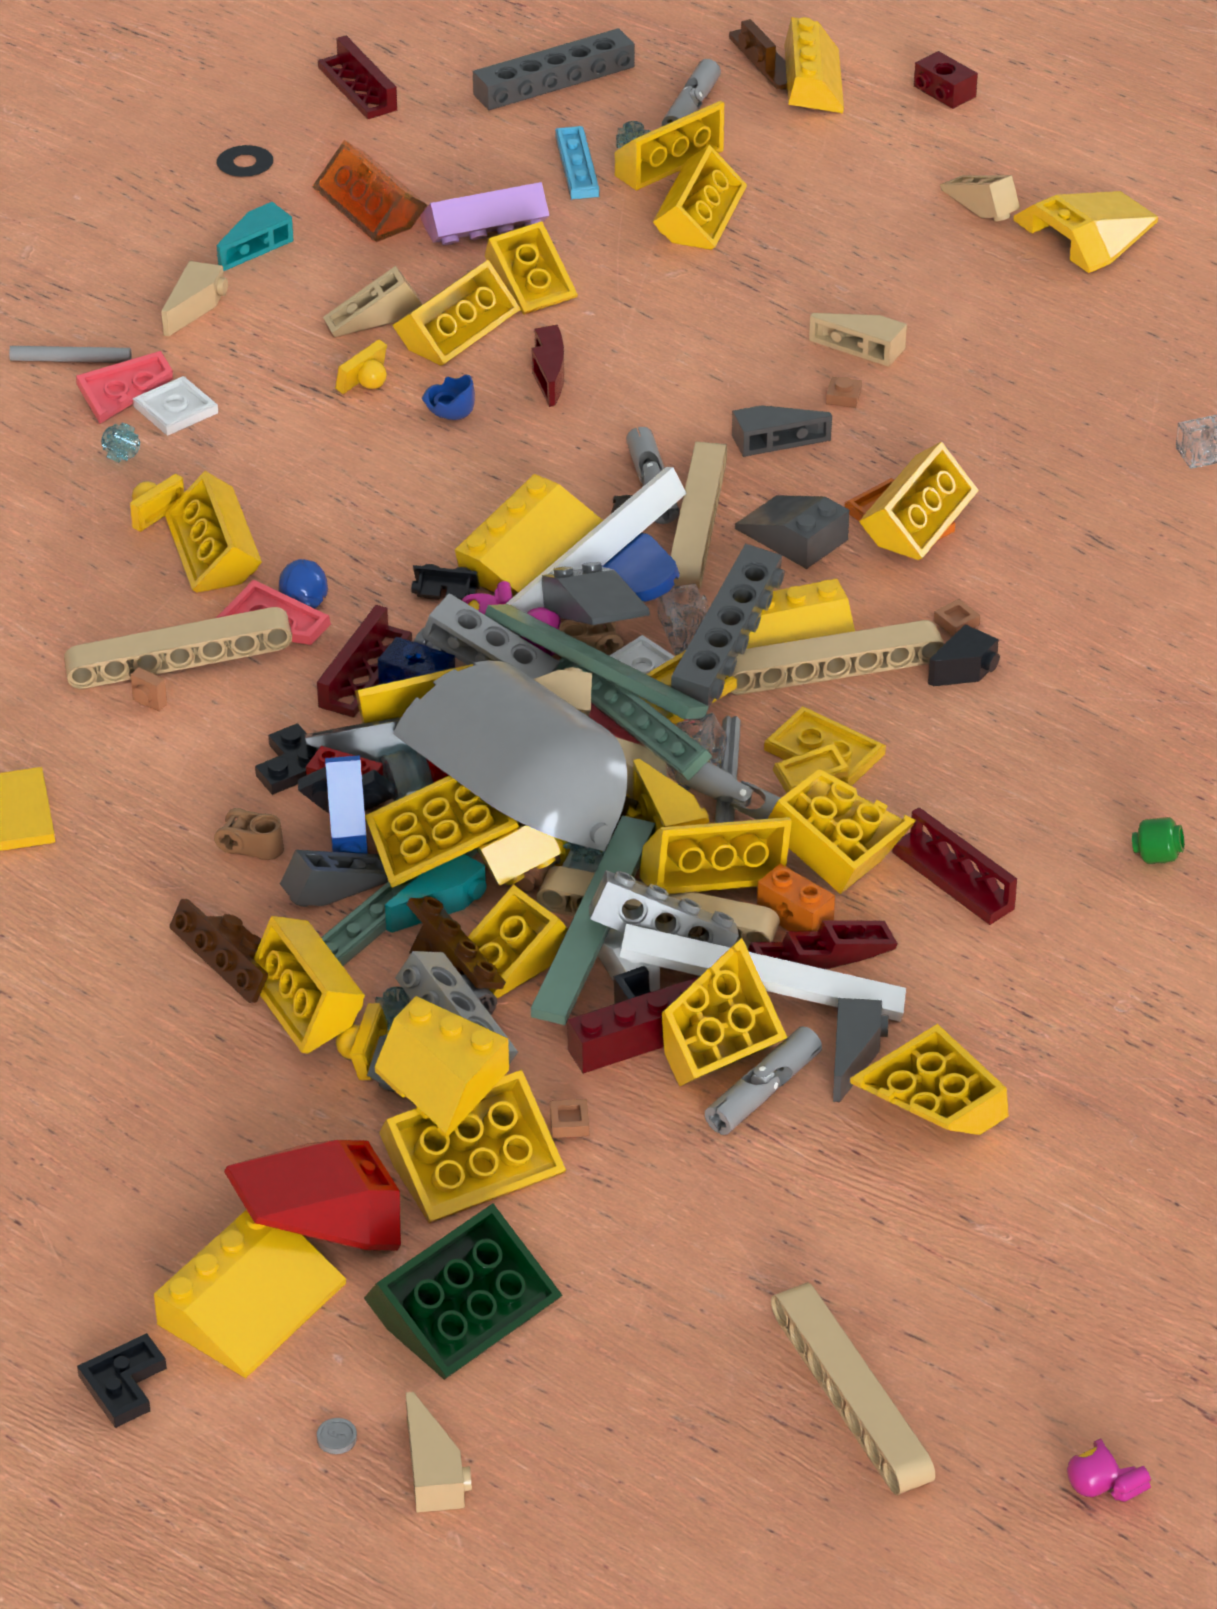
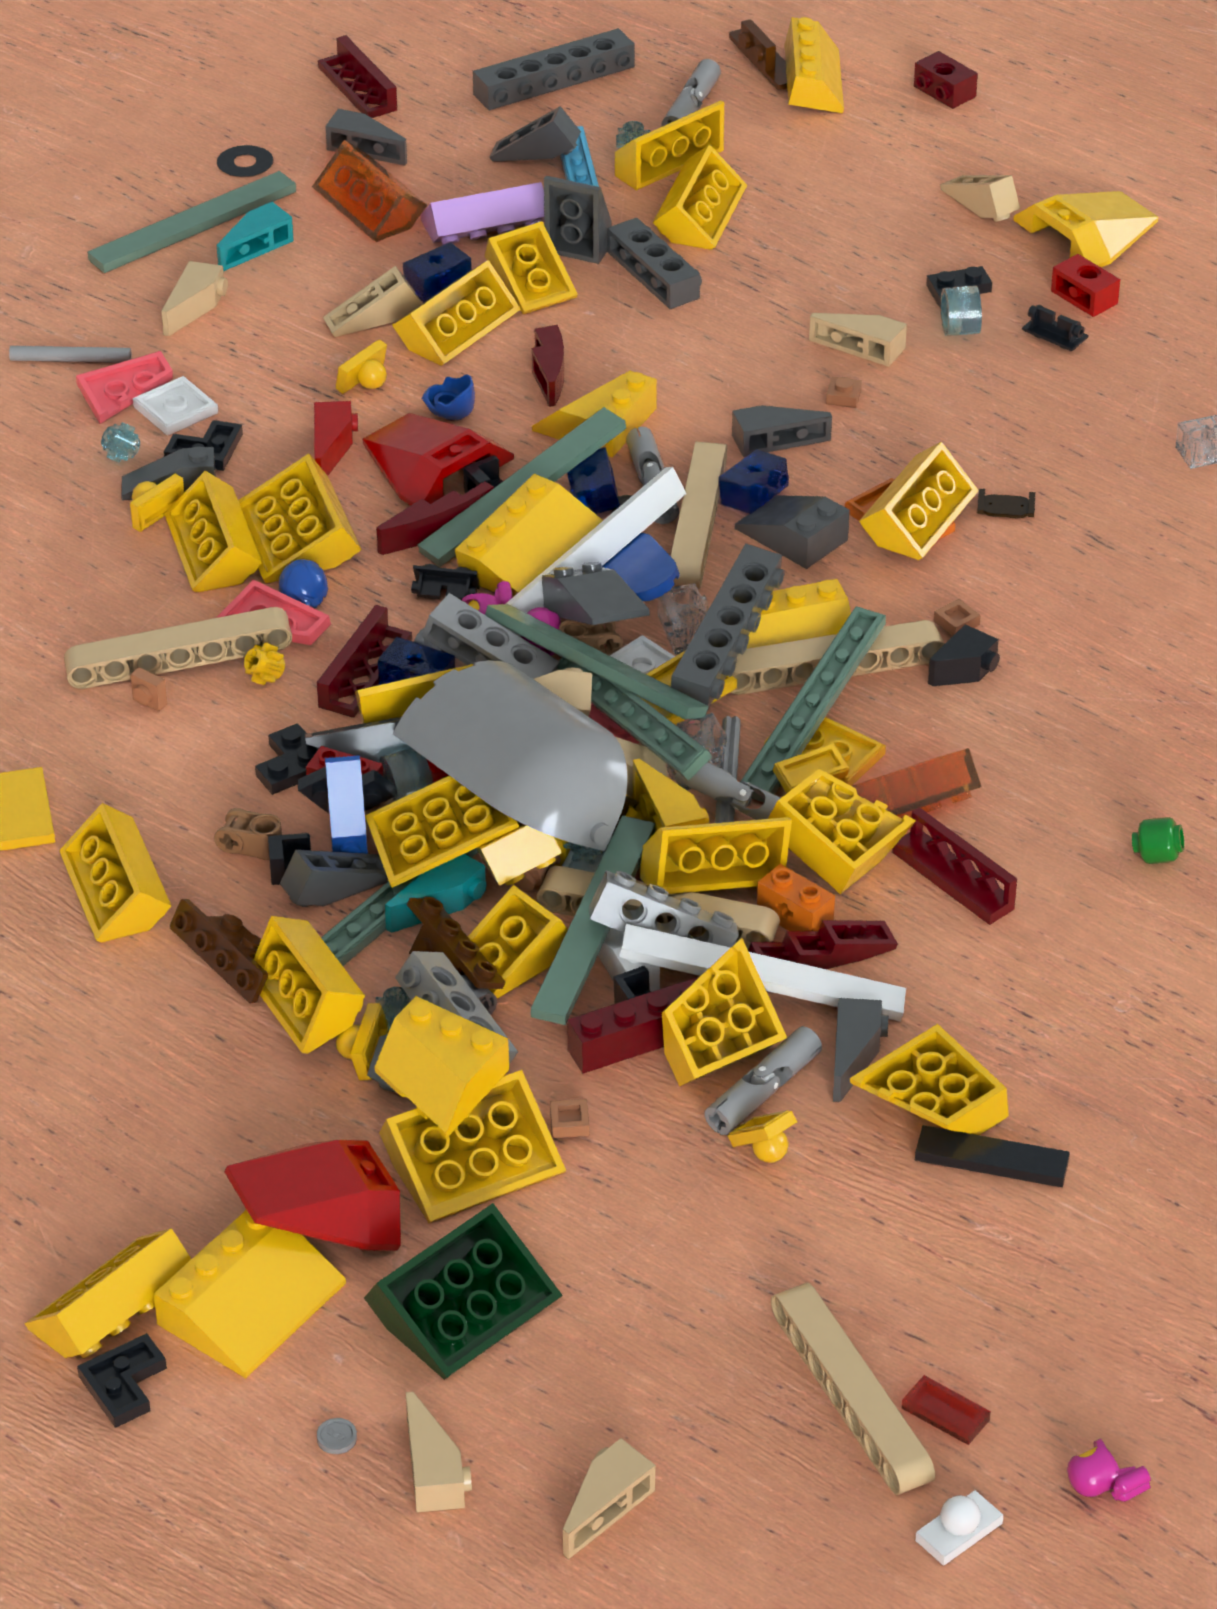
(110, 1295): none -> yellow slope
(114, 875): none -> yellow slope
(185, 462): none -> dark grey slope
(191, 222): none -> sand green tile
(220, 435): none -> black plate
(264, 663): none -> yellow gear
(281, 852): none -> black panel
(298, 519): none -> yellow slope
(333, 432): none -> red slope
(366, 135): none -> dark grey slope
(423, 451): none -> red wedge
(423, 519): none -> dark red slope
(436, 270): none -> clear blue brick
(481, 471): none -> black panel
(540, 139): none -> dark grey slope
(550, 464): none -> sand green tile
(576, 219): none -> dark grey slope
(595, 482): none -> clear blue brick
(612, 1487): none -> tan slope
(628, 396): none -> yellow wedge
(653, 263): none -> dark grey brick
(753, 481): none -> clear blue brick
(765, 1134): none -> yellow tile
(816, 697): none -> sand green tile
(924, 784): none -> clear orange slope
(946, 1410): none -> clear red tile
(958, 1526): none -> white tile
(961, 310): none -> clear light blue piece
(966, 277): none -> black plate
(992, 1156): none -> black tile
(1006, 505): none -> dark brown piece
(1063, 332): none -> black hinge
(1085, 285): none -> red brick

